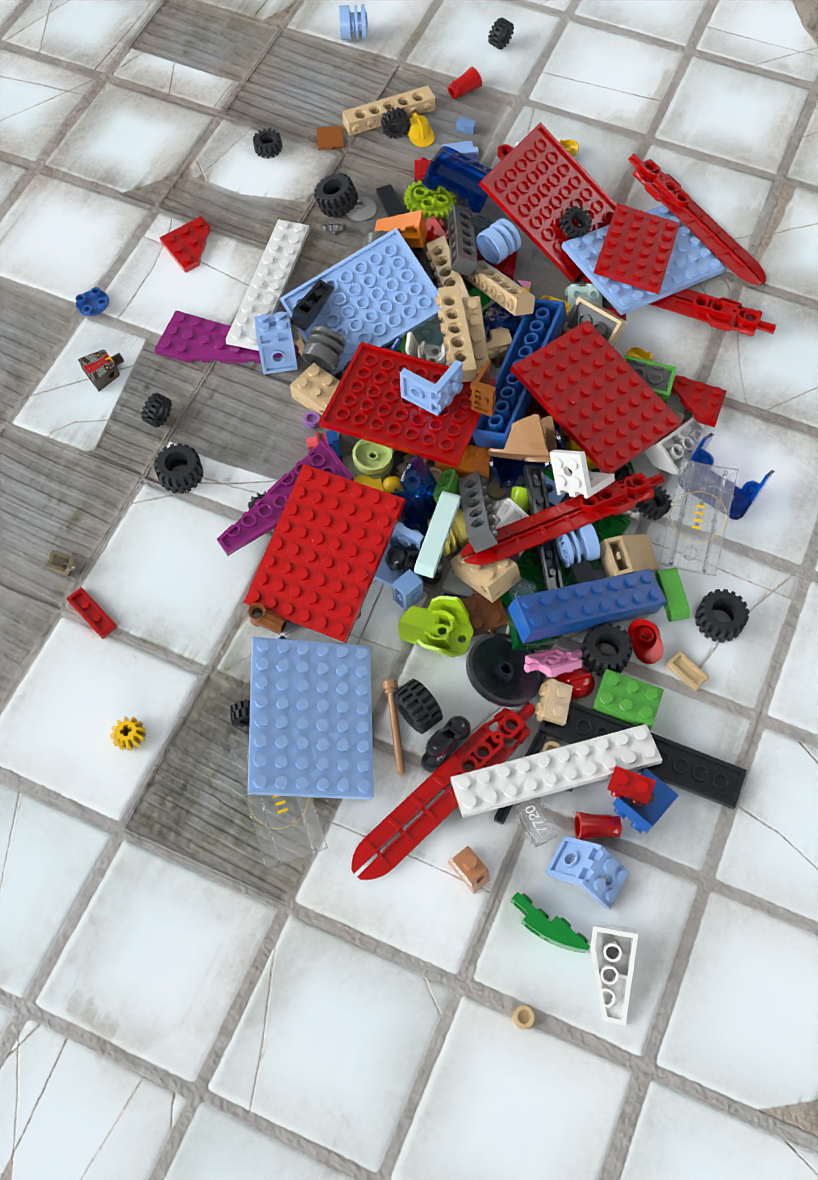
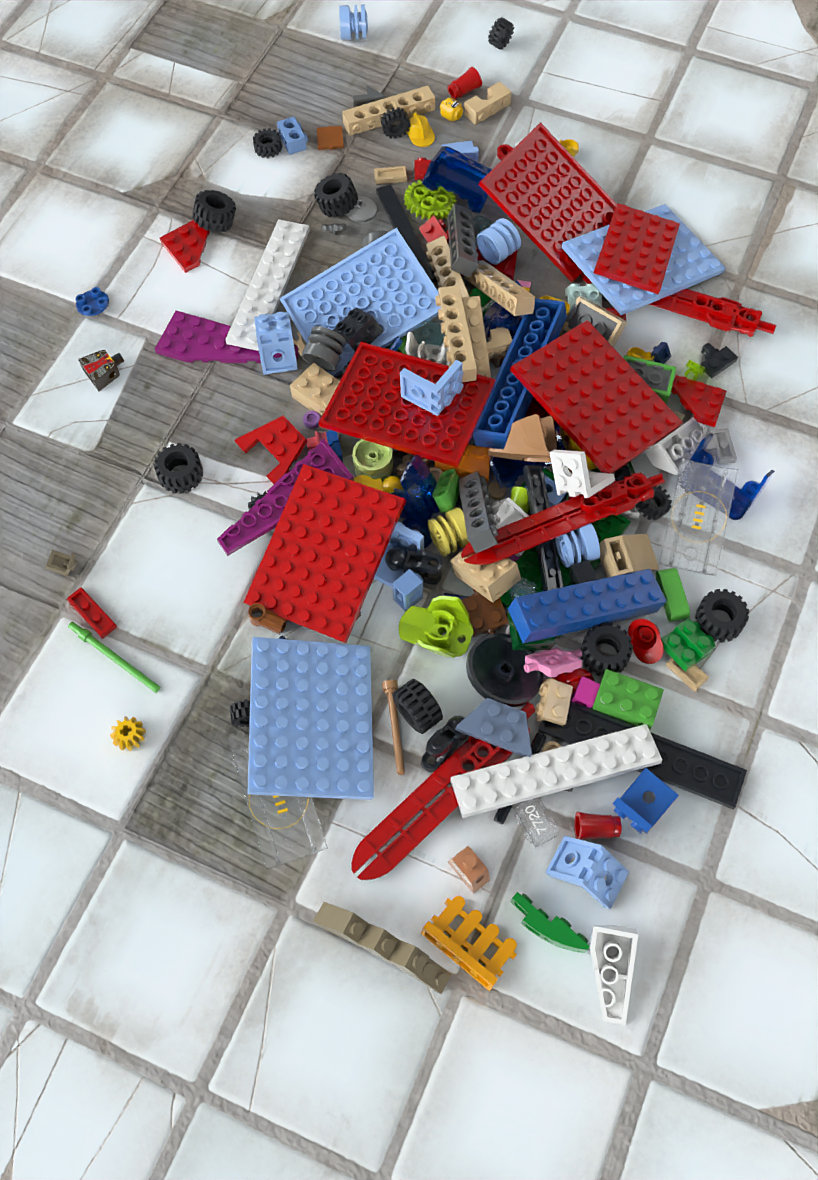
(86, 636): none -> bright green bar
(156, 410): black tyre -> none
(214, 211): none -> black tyre
(280, 440): none -> red wing
(292, 135): none -> medium blue brick
(311, 304): black slope -> none
(358, 328): none -> black bracket
(371, 96): none -> dark grey slope
(383, 944): none -> dark tan arch
(390, 175): none -> tan tile
(410, 225): orange wedge -> none
(437, 534): light aqua beam -> none
(451, 109): none -> yellow head
(452, 946): none -> light orange fence
(465, 125): medium blue piece -> none
(483, 394): dark orange bracket -> none
(497, 99): none -> tan arch
(498, 726): none -> sand blue wing
(523, 1017): tan tile -> none
(581, 217): black tyre -> none
(585, 692): none -> dark pink panel
(631, 785): red bracket -> none
(661, 353): none -> dark blue tile
(669, 192): red piece -> none
(688, 644): none -> green plate
(694, 368): none -> clear neon green tile
(717, 360): none -> black hinge
(722, 447): none -> light grey hinge

